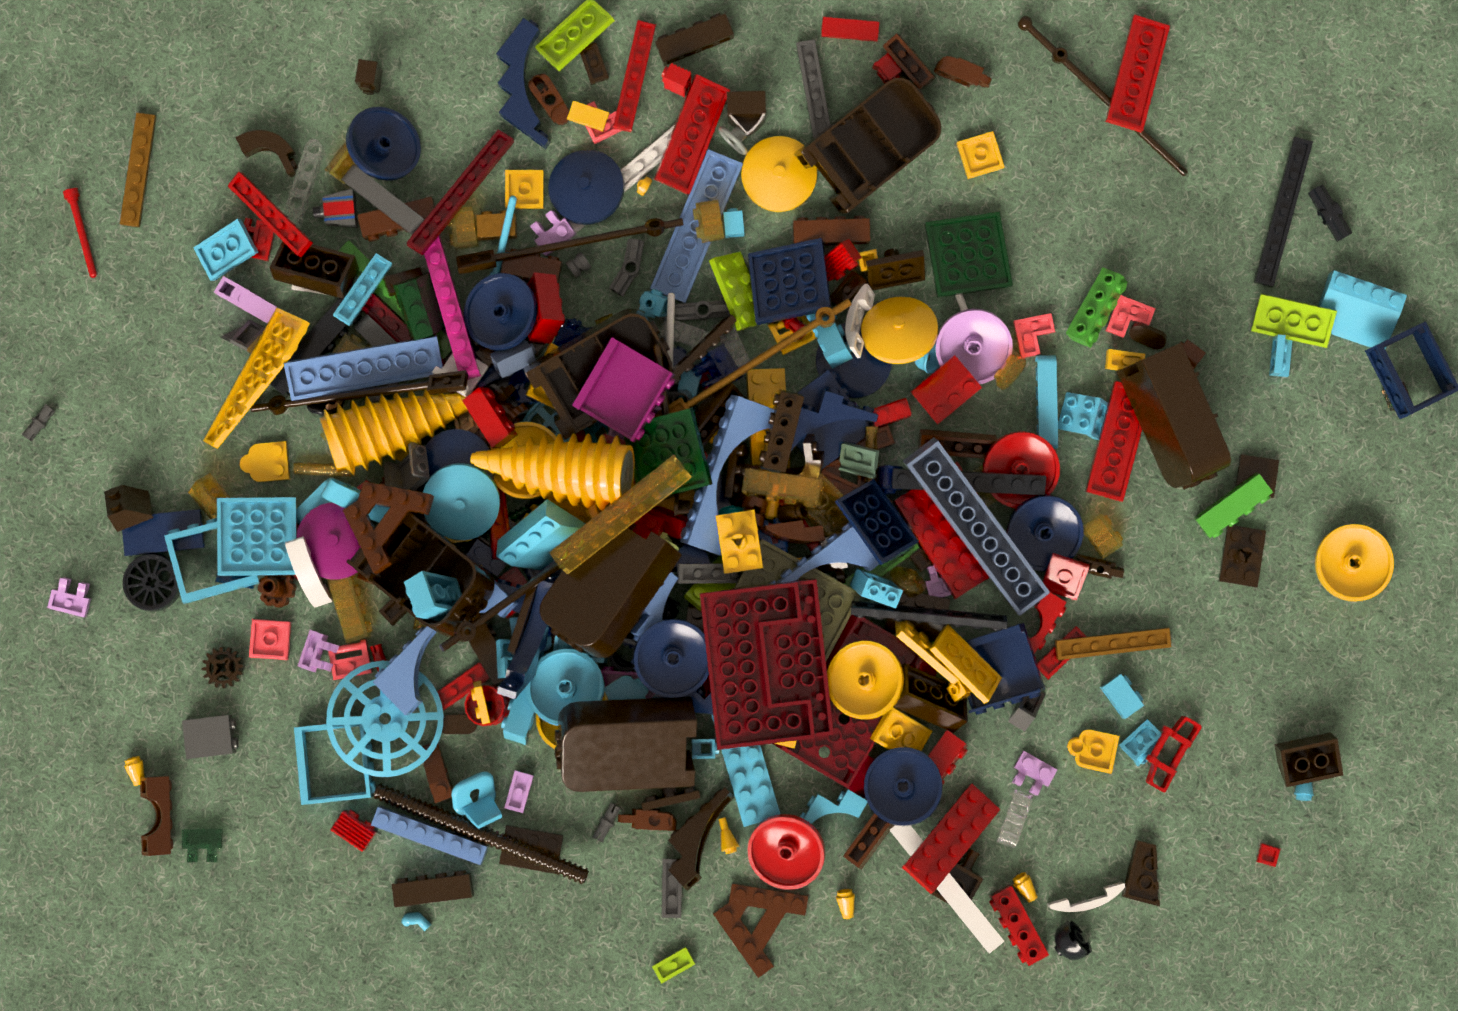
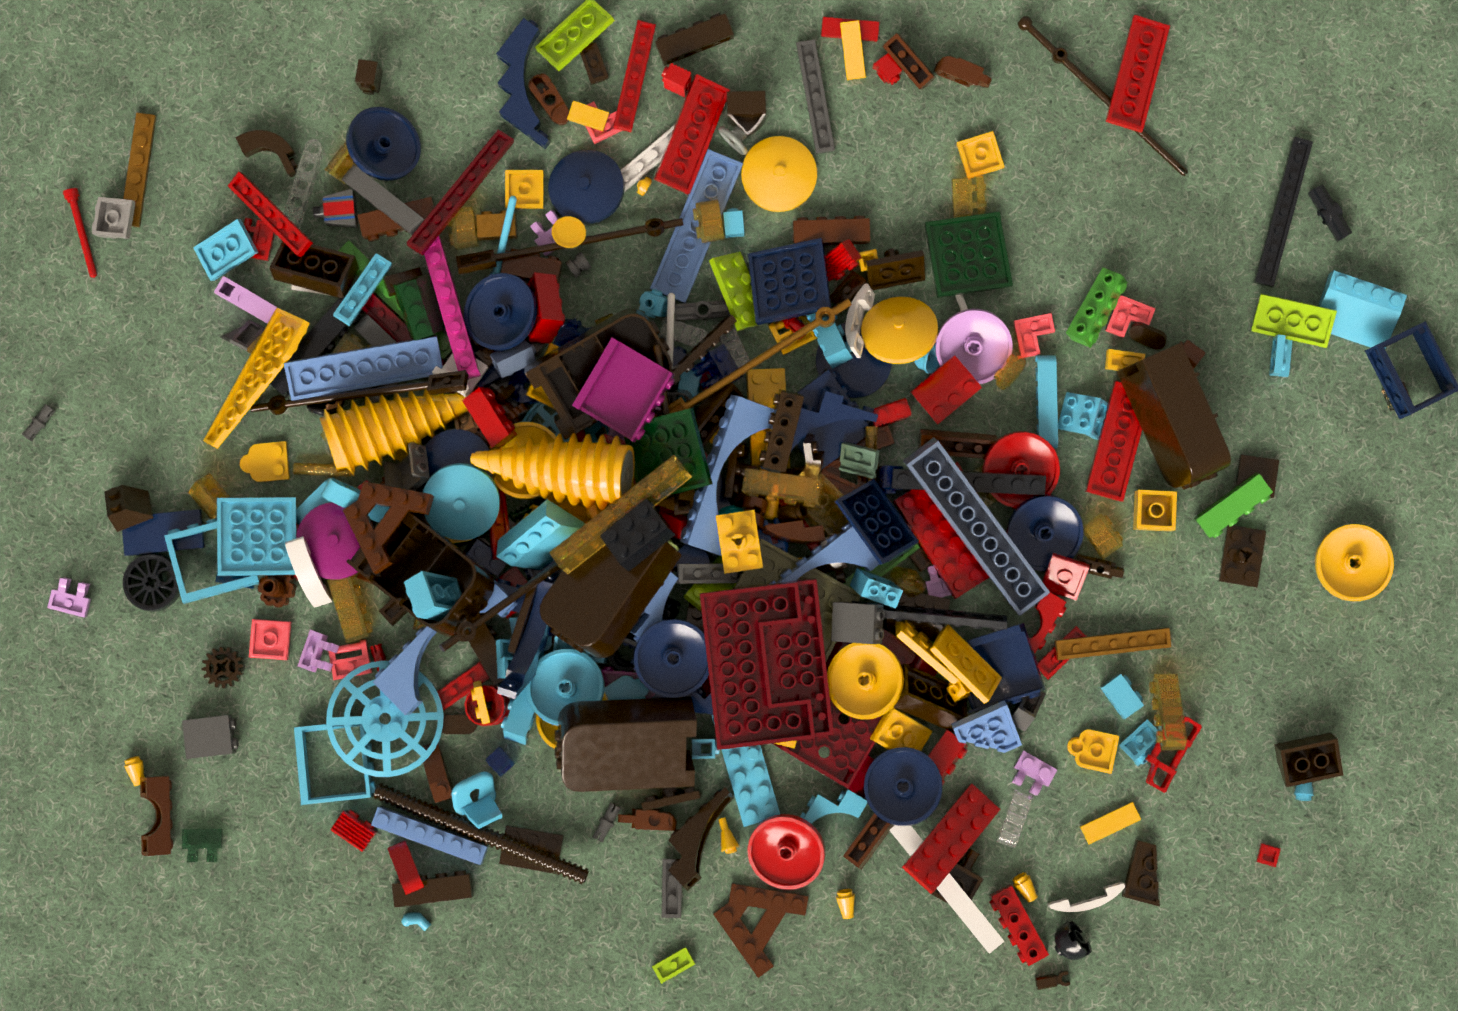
(113, 218): none -> light grey plate
(405, 867): none -> red beam
(500, 761): none -> clear blue panel
(519, 791): lavender plate -> none
(568, 232): none -> yellow piece
(632, 256): dark grey piece -> none
(637, 535): none -> black brick
(852, 50): none -> yellow tile
(857, 623): none -> dark grey panel
(872, 141): dark brown piece -> none
(962, 196): none -> clear yellow plate
(989, 728): none -> medium blue plate
(1051, 980): none -> dark brown bar
(1110, 823): none -> yellow tile
(1155, 510): none -> yellow brick
(1169, 712): none -> clear yellow brick

